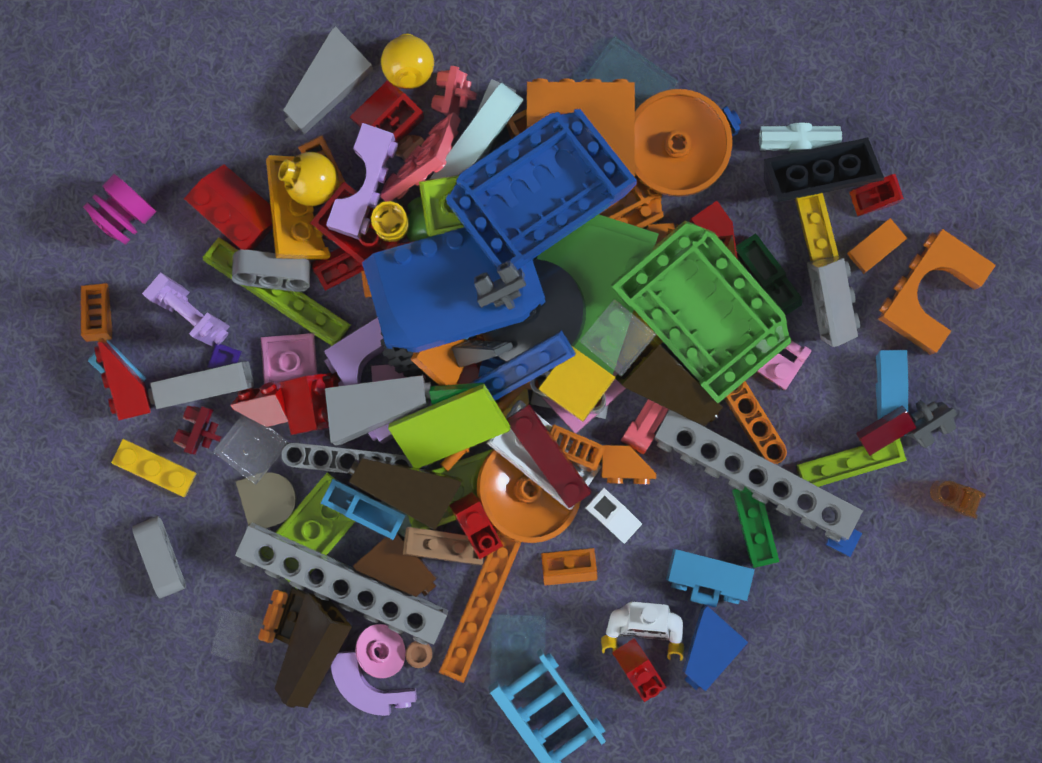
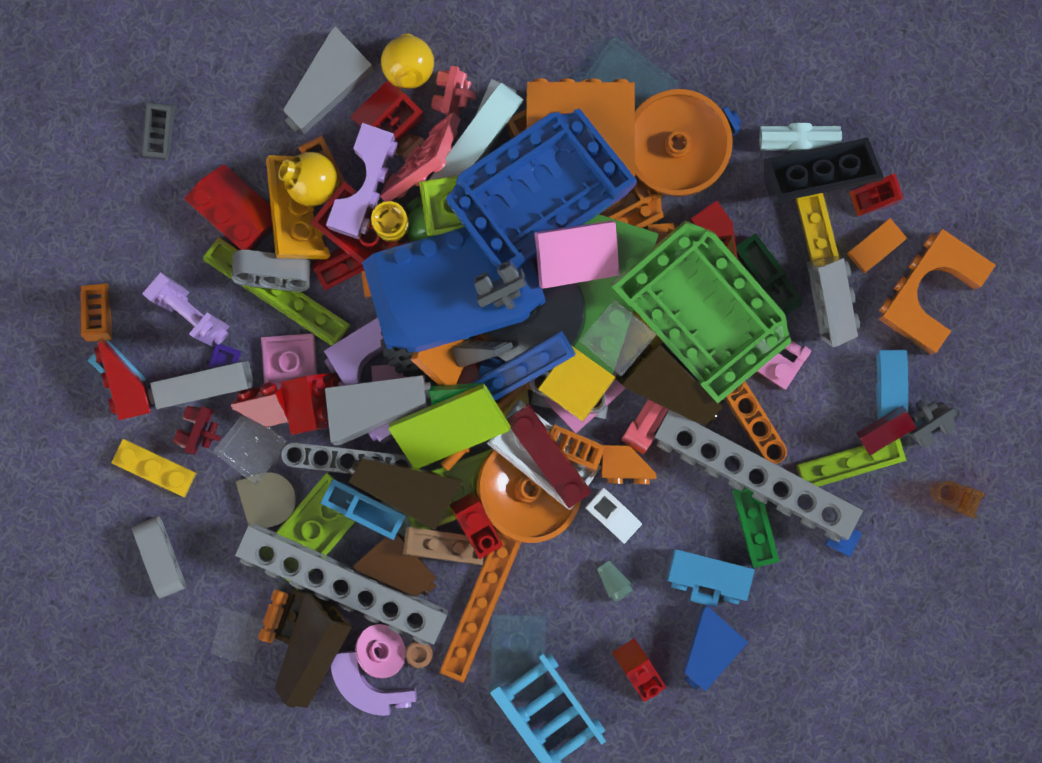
(119, 209): dark pink wheel -> none
(149, 119): none -> dark grey slope
(569, 566): orange slope -> none
(577, 254): none -> bright pink tile
(614, 581): none -> sand green cone
(645, 621): white torso -> none

